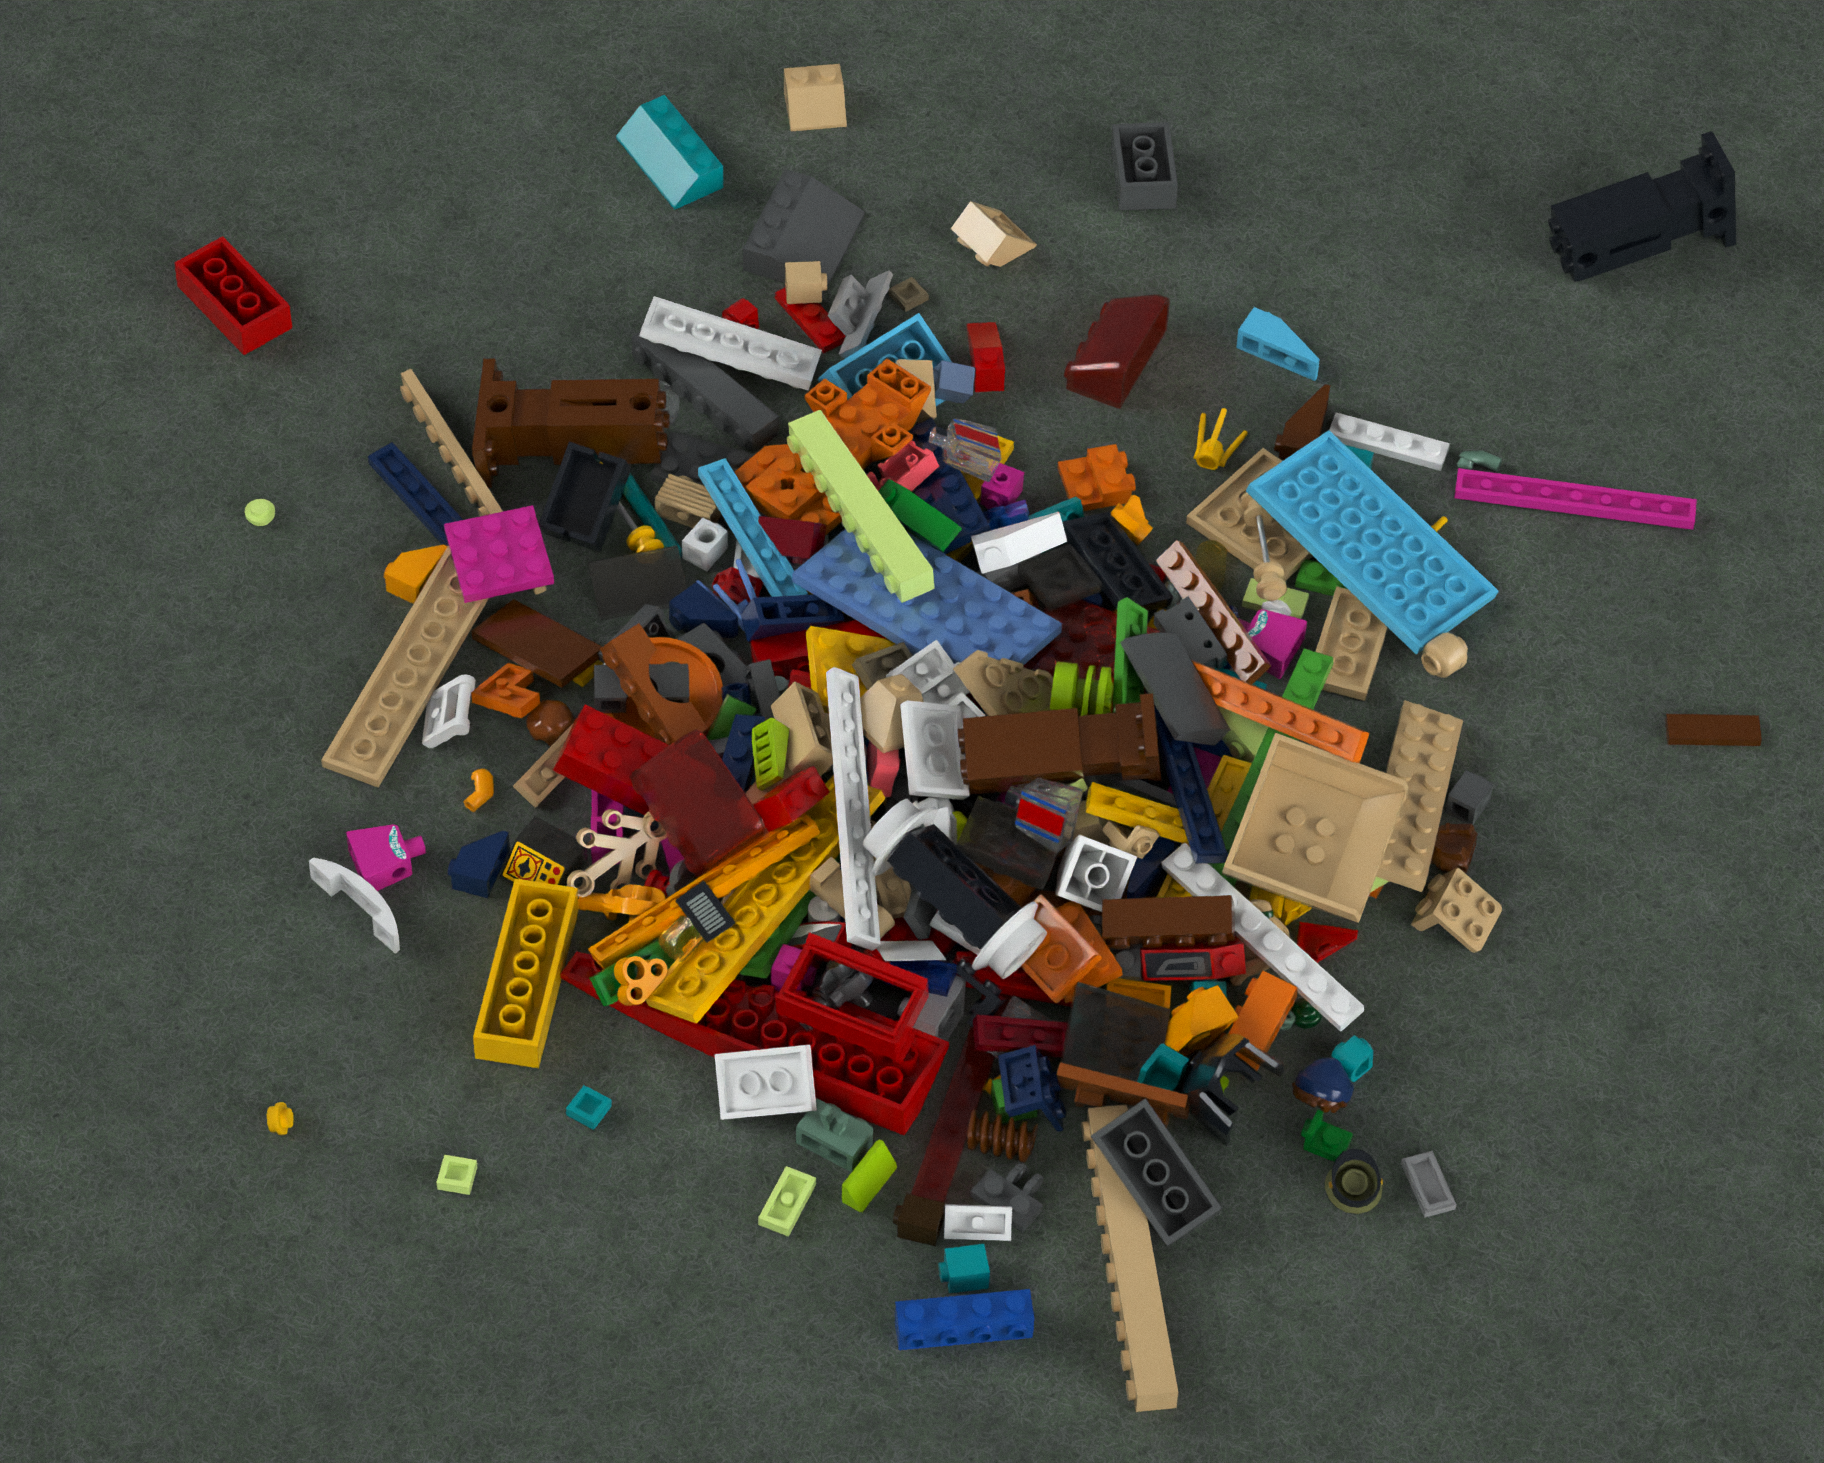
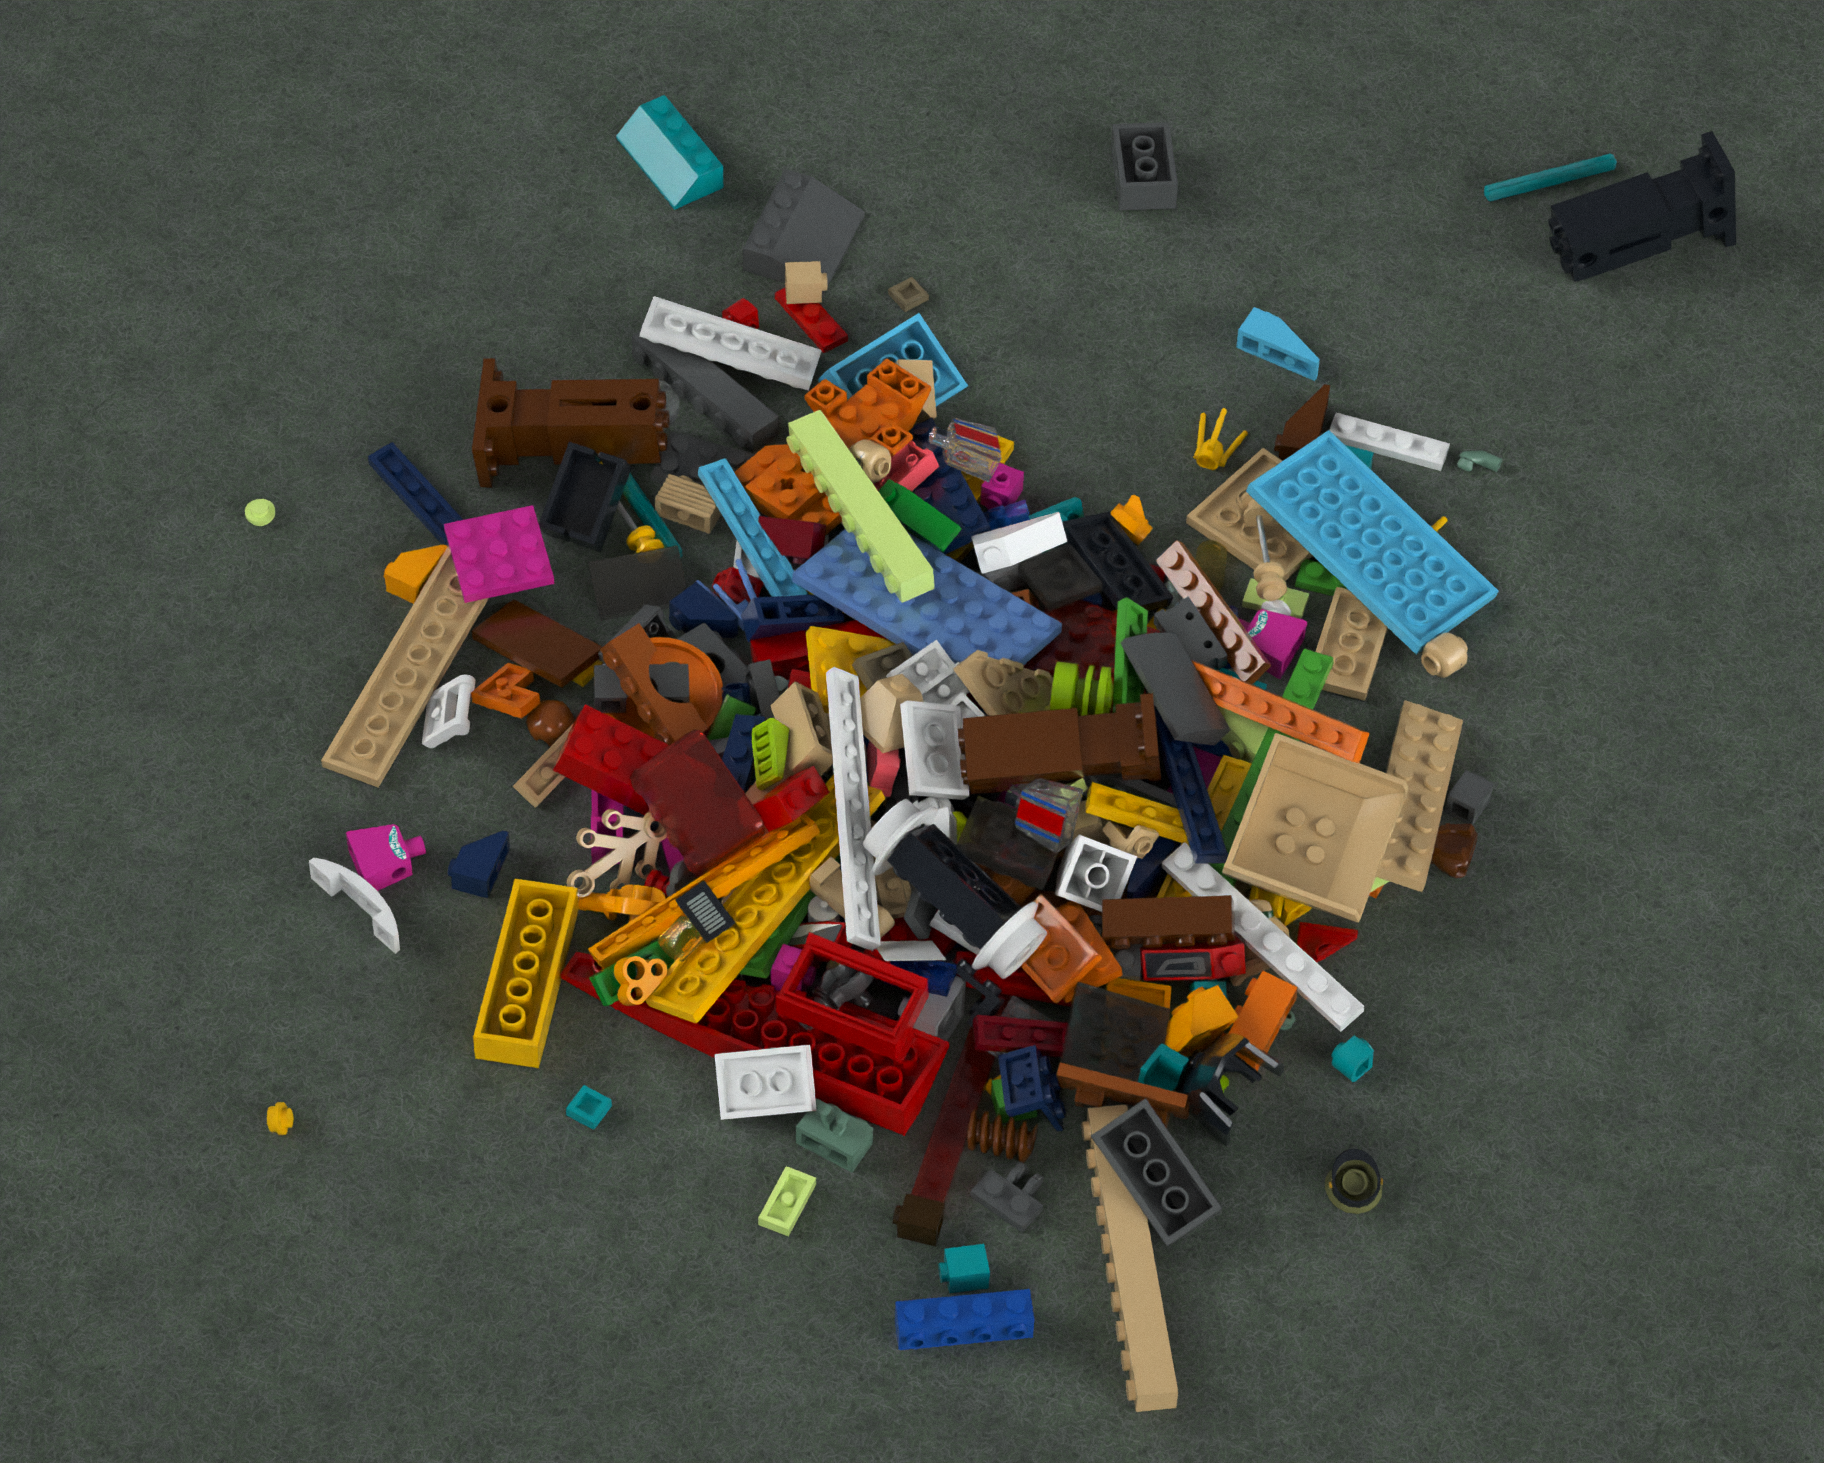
(233, 295): red brick -> none
(450, 448): tan plate -> none
(457, 1174): yellowish green plate -> none
(483, 789): light orange arm -> none
(543, 855): slope -> none
(705, 544): white brick -> none
(815, 97): tan slope -> none
(857, 309): light grey bracket -> none
(868, 1177): lime slope -> none
(872, 458): none -> tan head
(953, 381): sand blue brick -> none
(978, 1222): white plate -> none
(986, 356): red slope -> none
(991, 235): tan slope -> none
(1098, 478): orange plate -> none
(1118, 348): clear red windscreen -> none
(1305, 1014): dark green plate -> none
(1324, 1085): dark blue hair -> none
(1324, 1138): green bracket -> none
(1428, 1184): light grey tile -> none
(1459, 908): tan bracket -> none
(1550, 177): none -> teal axle
(1575, 498): dark pink plate -> none
(1713, 729): reddish brown tile -> none

